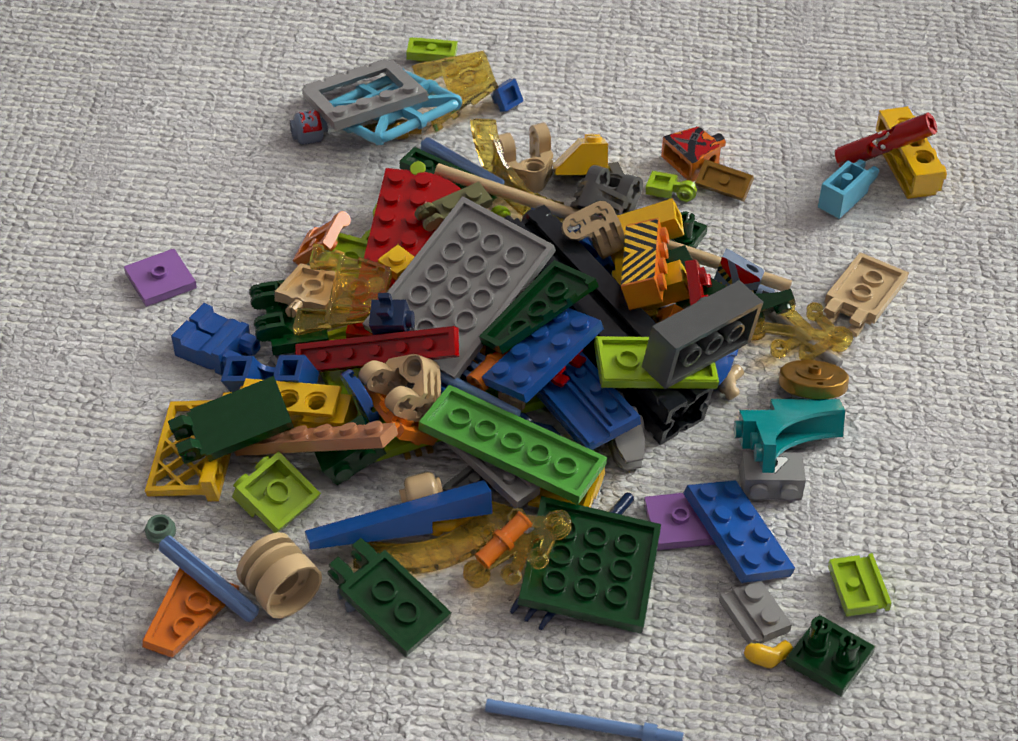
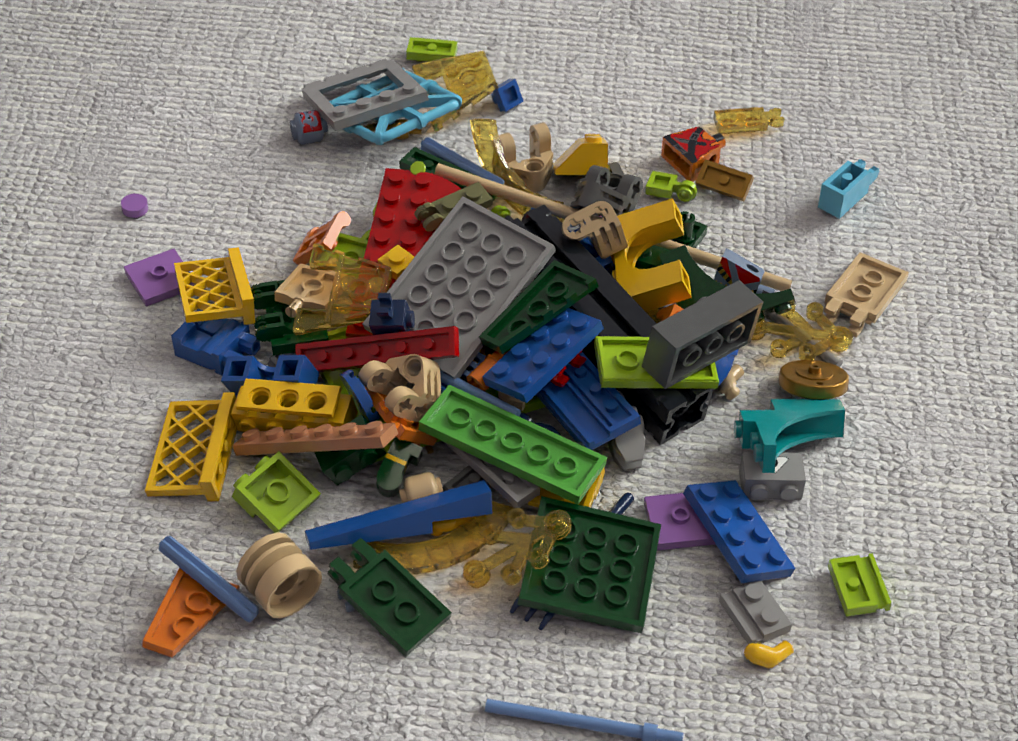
(134, 205): none -> medium lavender tile
(159, 527): sand green plate -> none
(231, 422): dark green tile -> none
(234, 283): none -> yellow fence
(395, 465): none -> dark green leg
(503, 540): orange pin -> none
(644, 263): brick -> none
(696, 280): red plate -> none
(747, 120): none -> clear yellow plate
(830, 655): dark green plate -> none
(887, 140): red piece -> none
(913, 165): yellow brick -> none

